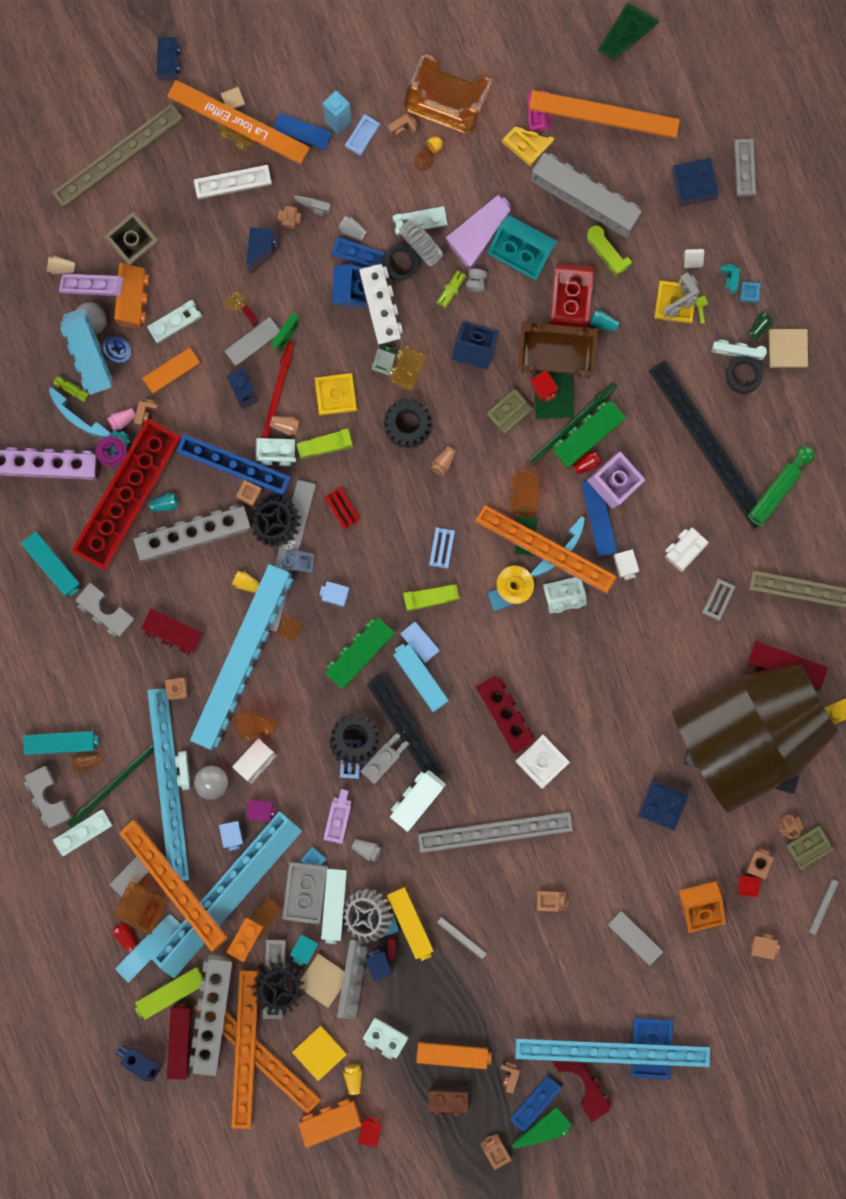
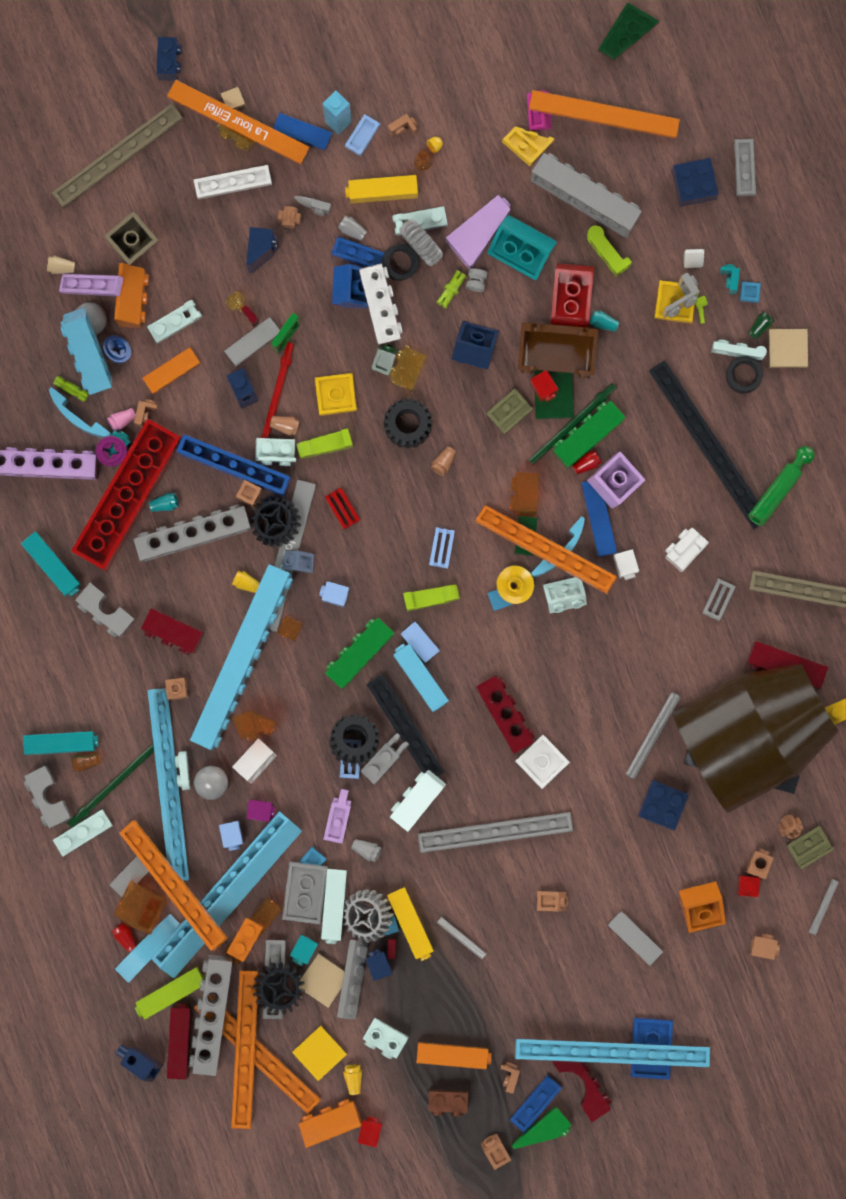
(382, 189): none -> yellow brick
(445, 96): clear orange windscreen -> none
(652, 735): none -> light grey axle

